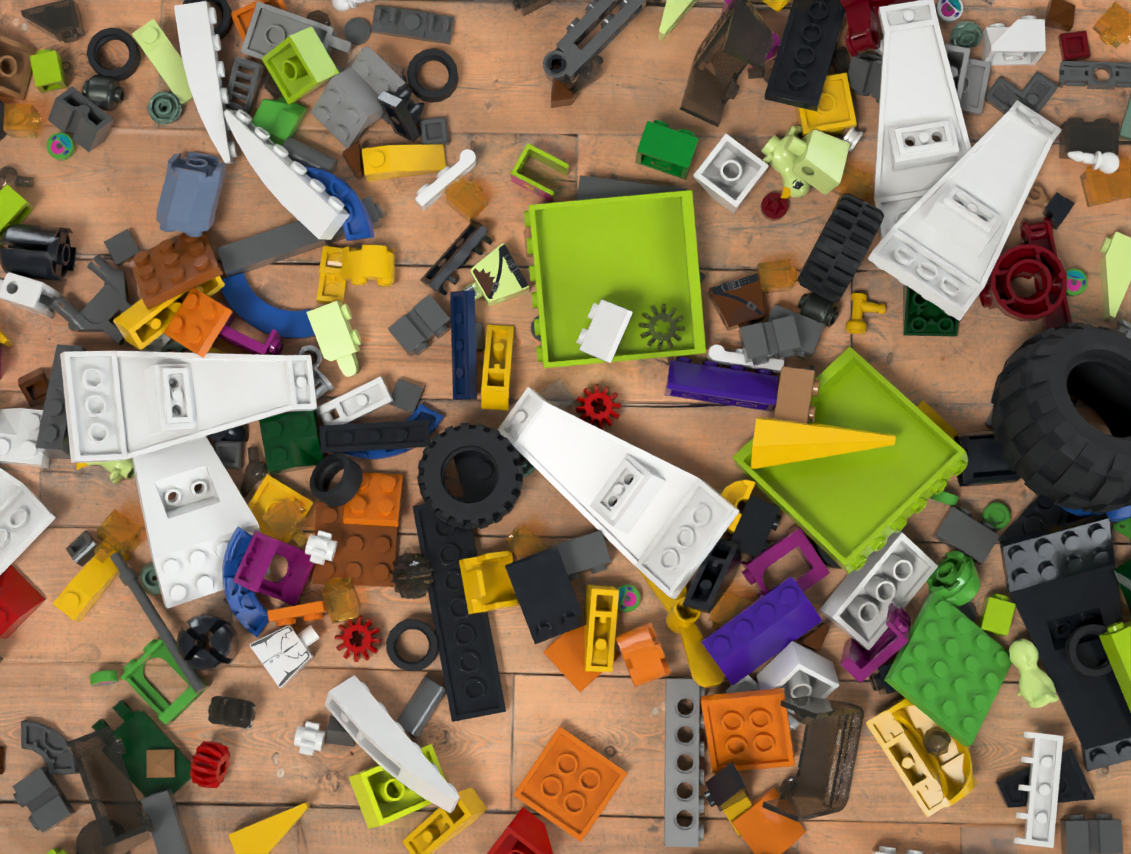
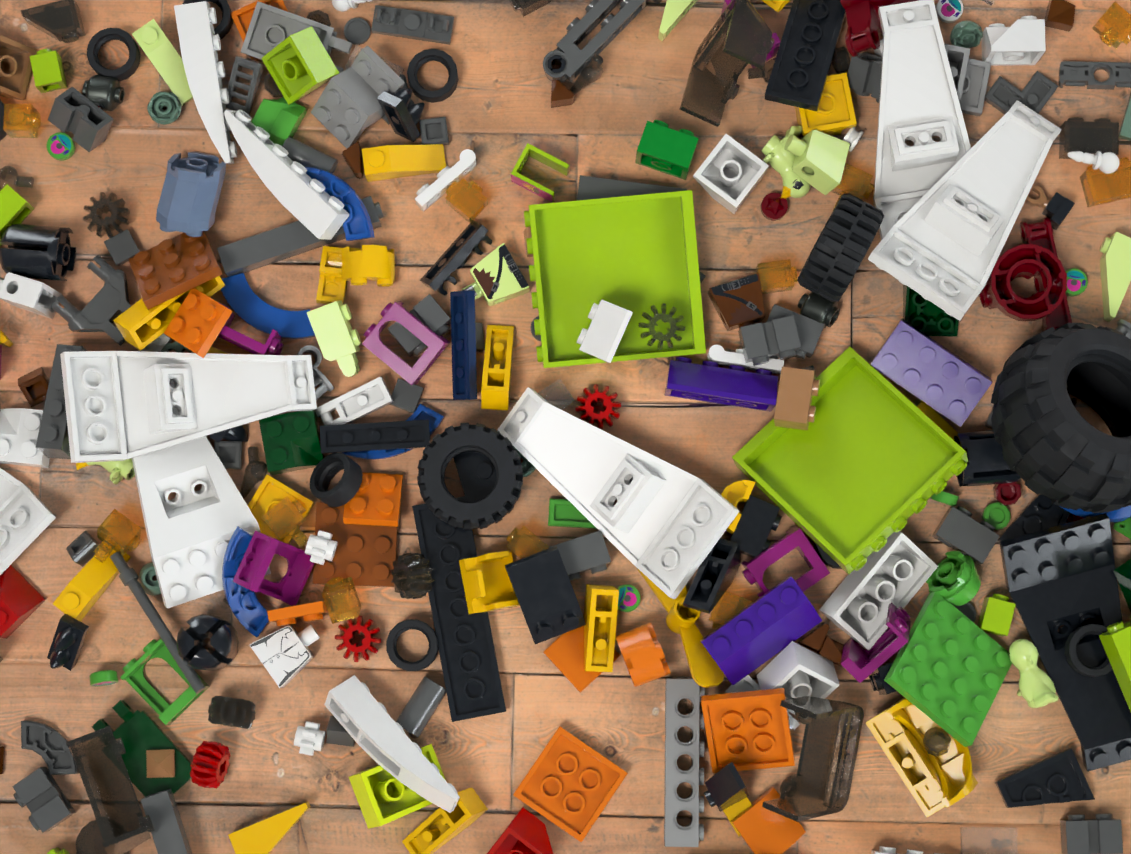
(67, 643): none -> black tile
(104, 206): none -> clear smoke gear
(435, 343): none -> panel
(565, 514): none -> bright green tile
(790, 441): yellow wedge -> none
(831, 650): none -> reddish brown slope
(861, 305): yellow piece -> none
(931, 372): none -> brick
(1007, 493): none -> dark red tile
(1041, 790): white hinge -> none
(1074, 46): dark red tile -> none

